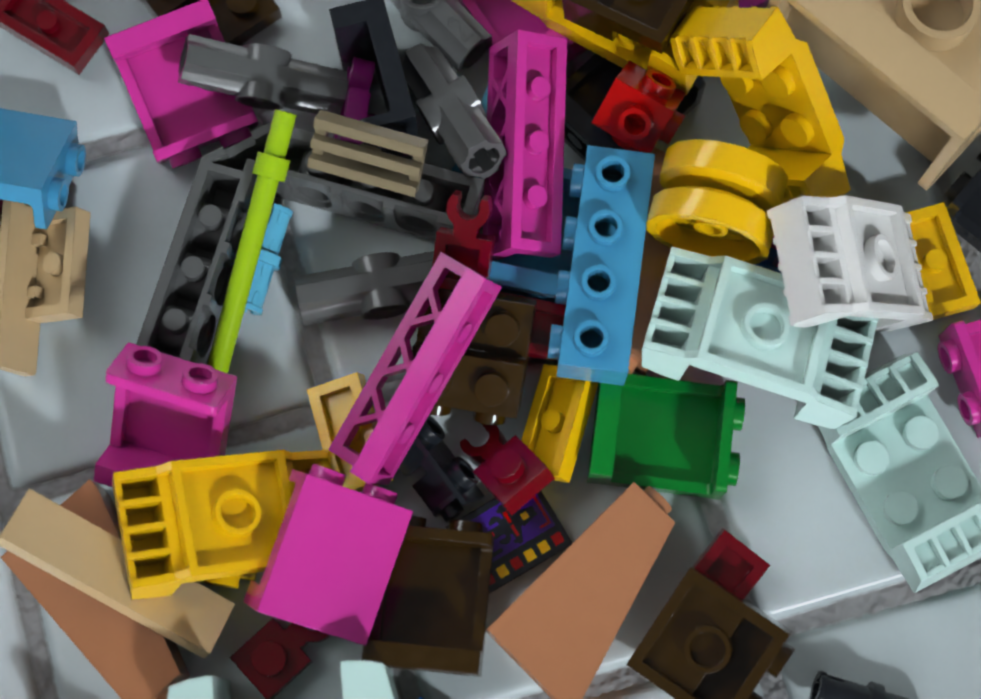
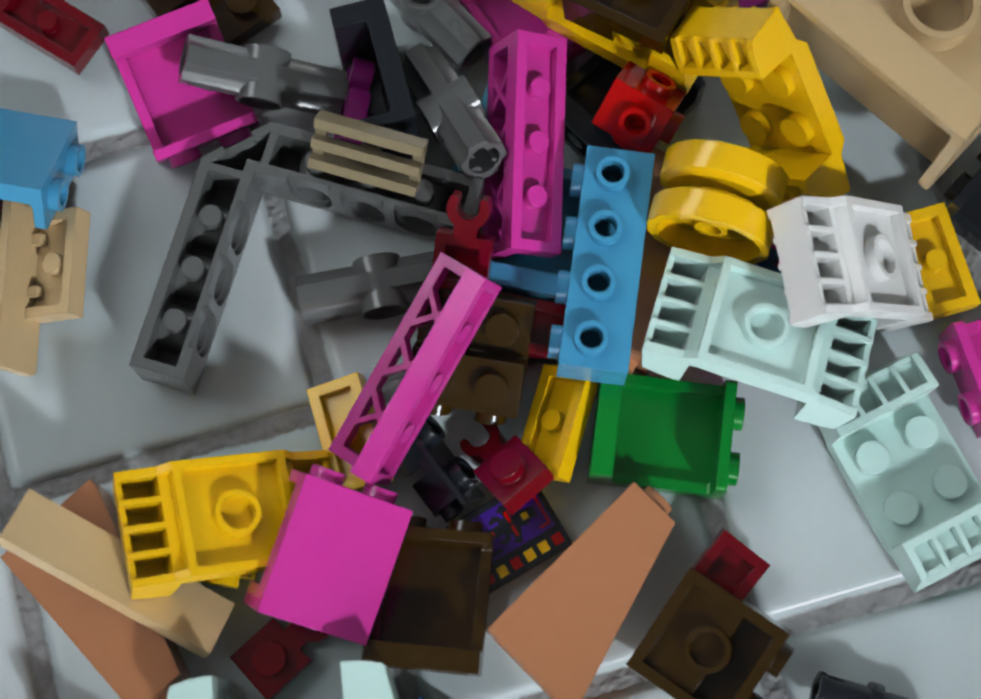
(164, 411): dark pink panel -> none
(269, 258): medium azure pin -> none
(270, 169): lime bar -> none

